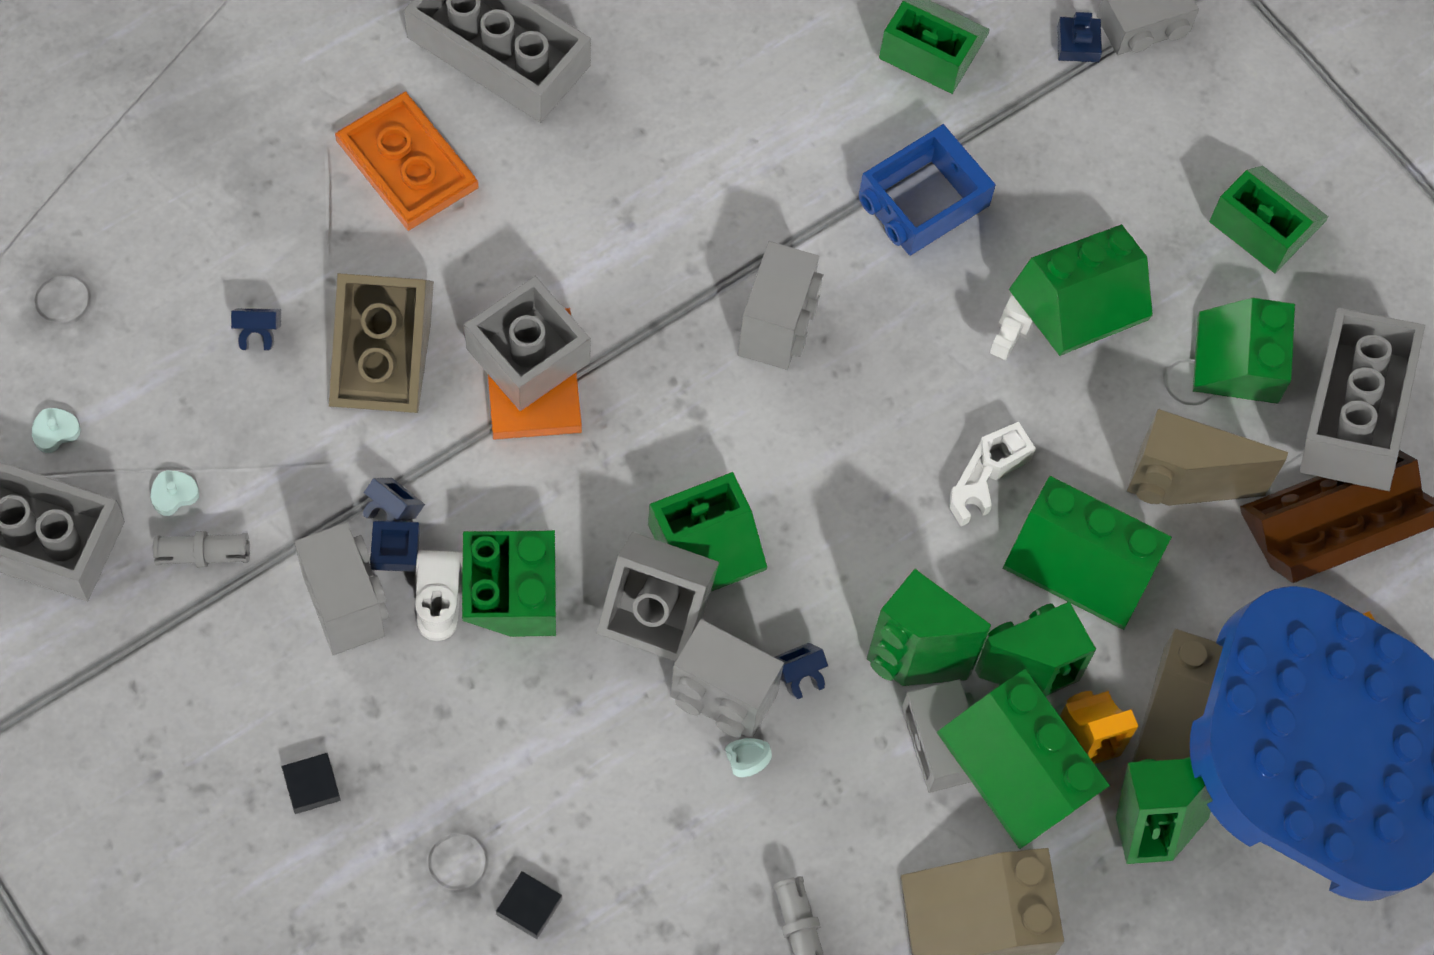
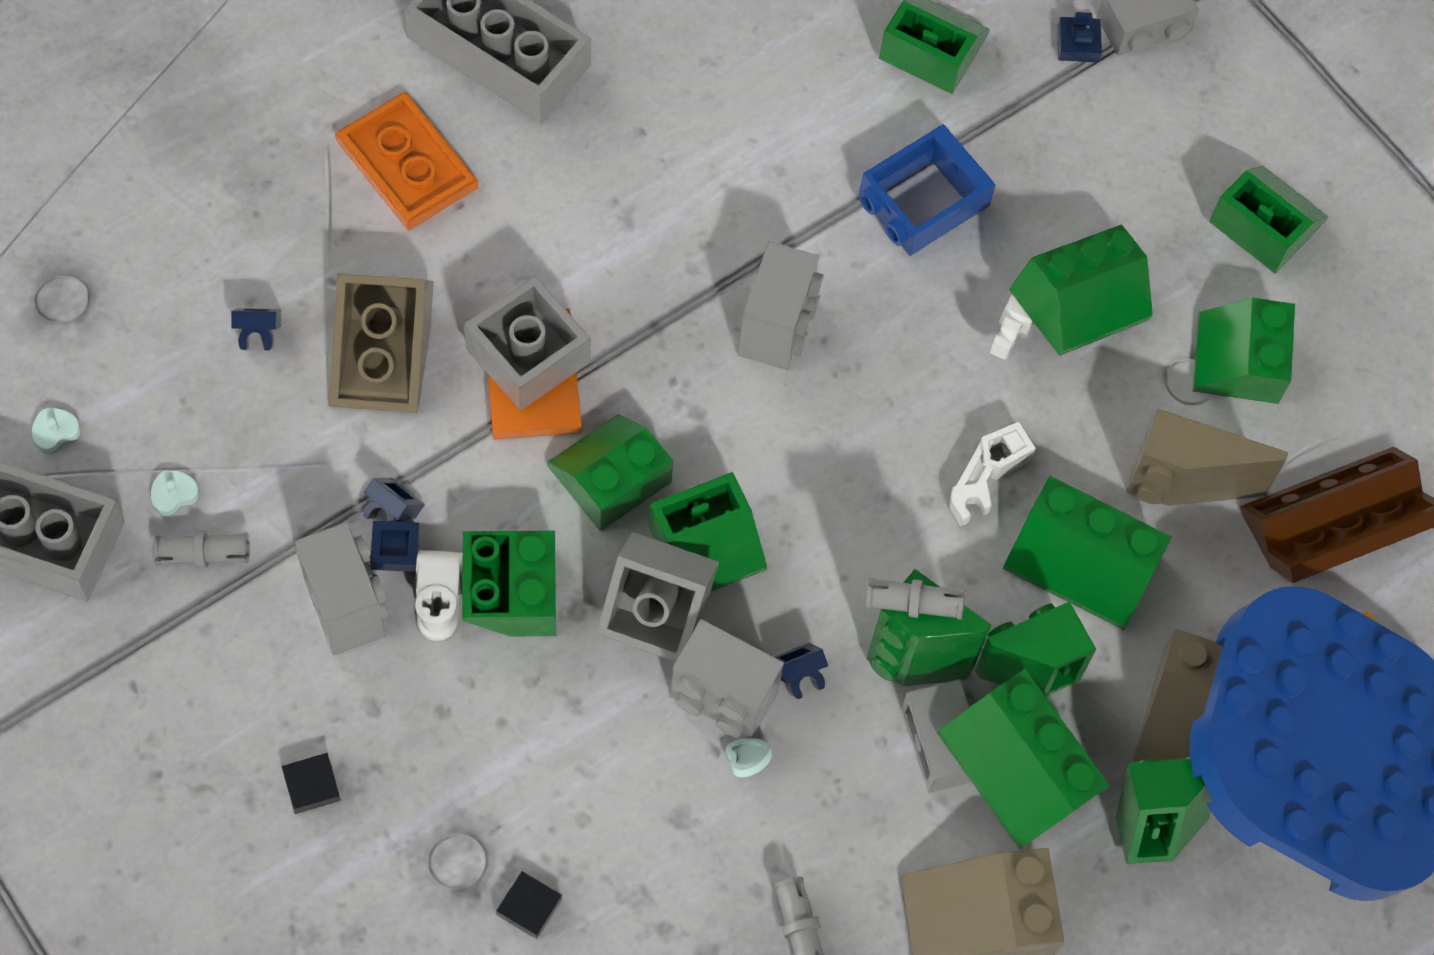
(613, 469): none -> green slope
(915, 598): none -> light grey pin
(1099, 724): light orange arch -> none
(1362, 399): light grey brick -> none

